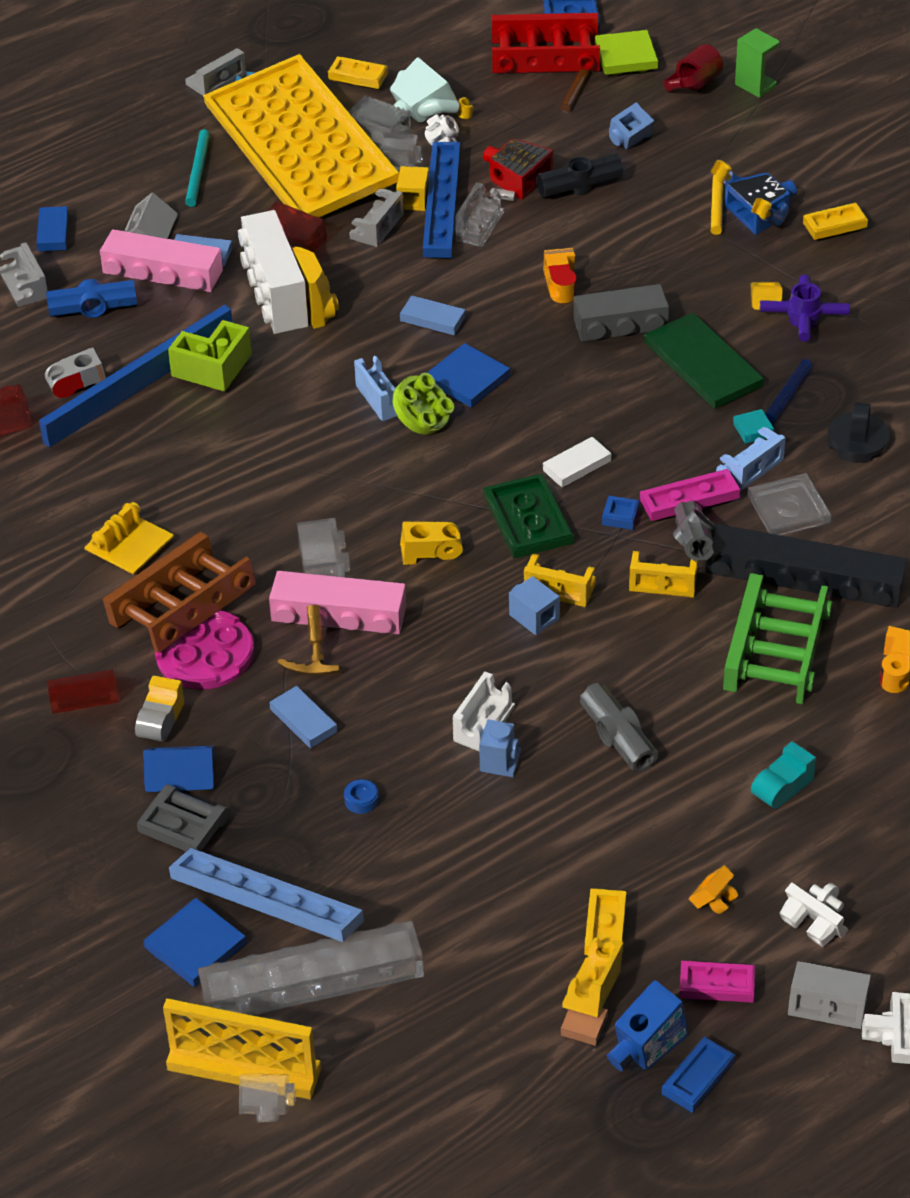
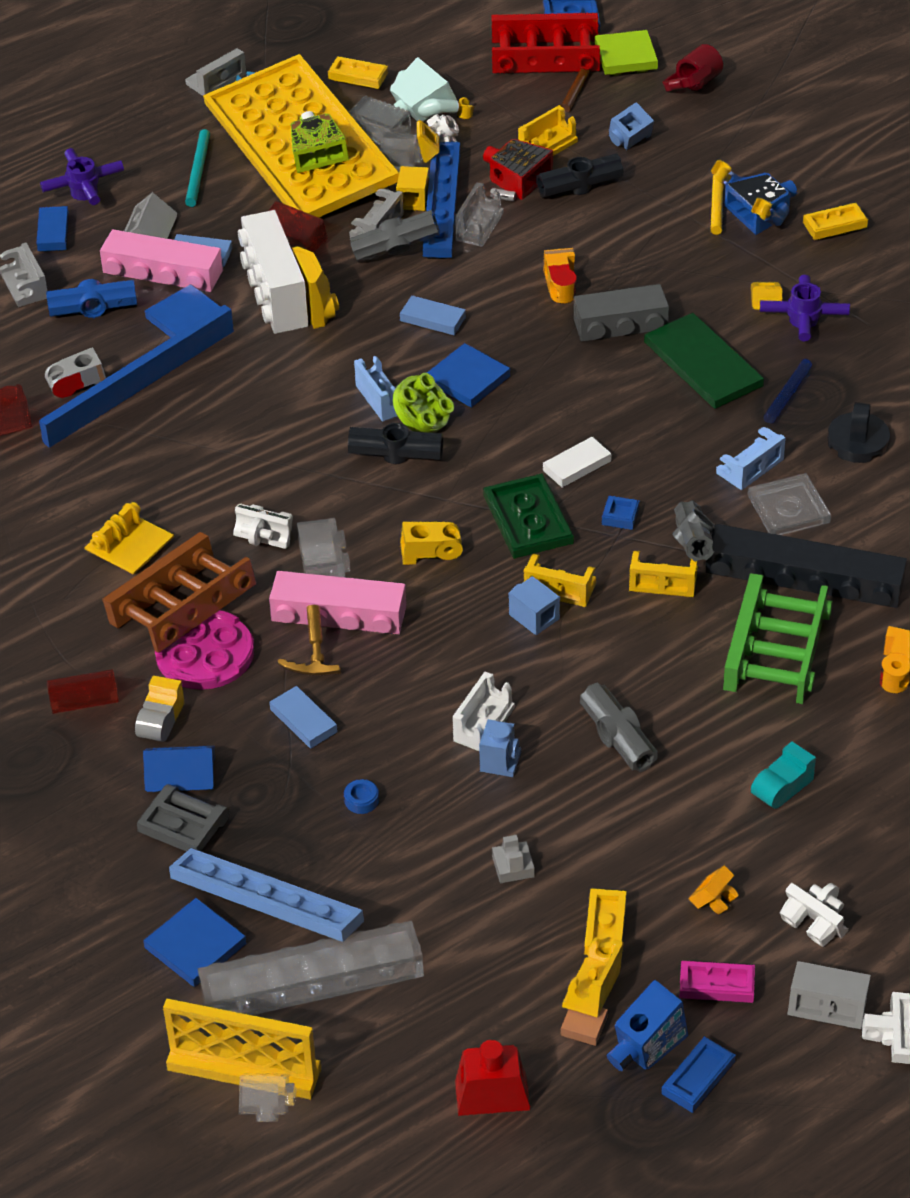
(82, 177): none -> dark purple bar
(180, 310): none -> blue tile
(211, 360): lime brick -> none
(263, 526): none -> white hips
(317, 142): none -> lime torso
(395, 236): none -> dark grey piece
(395, 443): none -> black piece
(427, 140): none -> yellow slope
(491, 1080): none -> red torso
(512, 860): none -> light grey tile
(550, 131): none -> yellow hinge
(704, 490): dark pink plate -> none
(749, 424): teal tile -> none
(751, 62): bright green panel -> none

